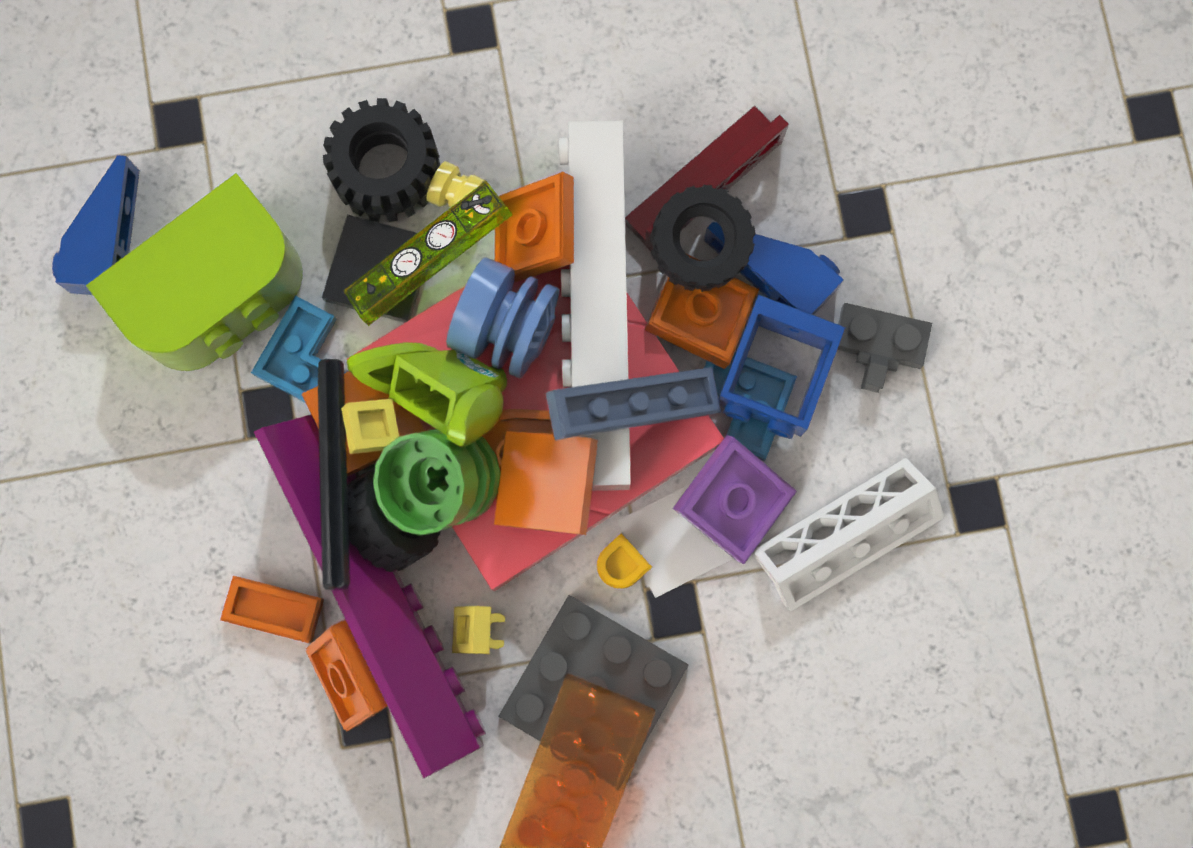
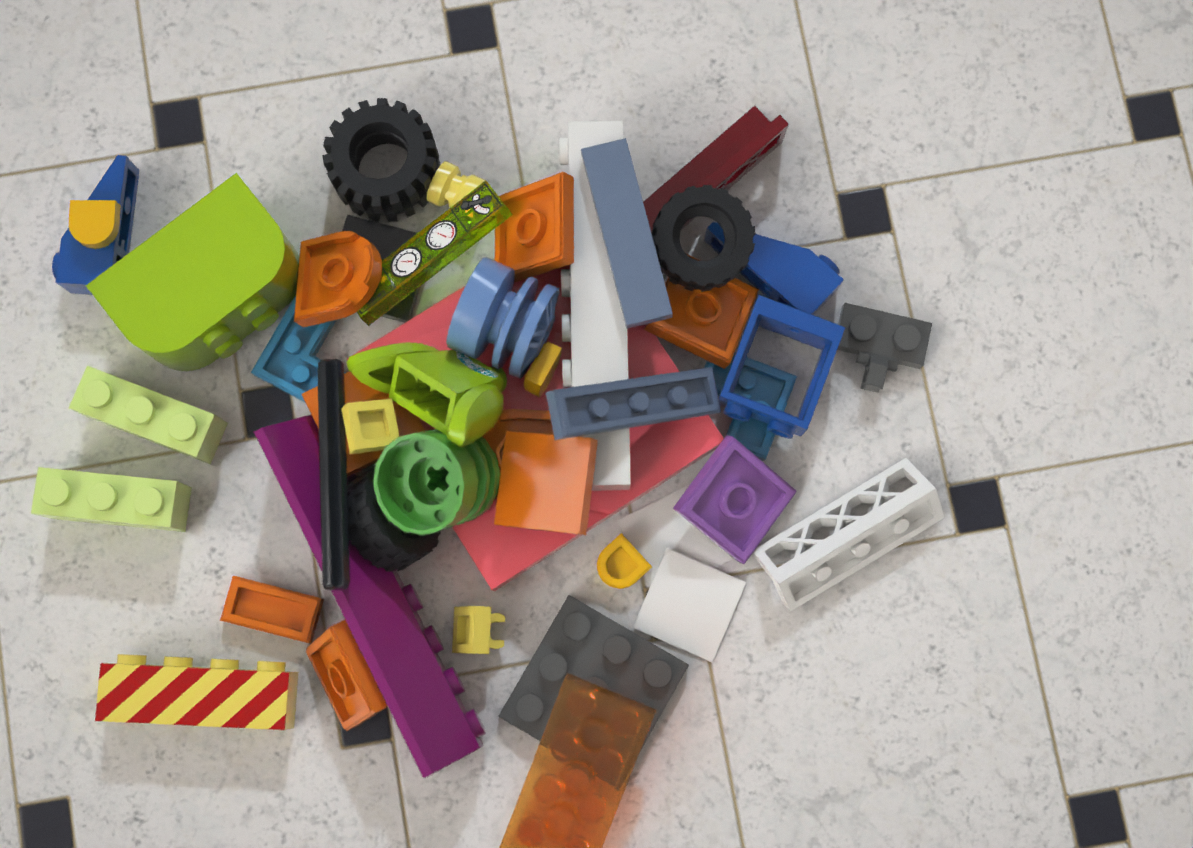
(94, 222): none -> yellow tile
(111, 499): none -> yellowish green brick
(148, 414): none -> yellowish green brick
(197, 695): none -> brick
(335, 277): none -> orange tile
(542, 369): none -> yellow tile
(626, 233): none -> sand blue tile
(689, 605): none -> white sticker

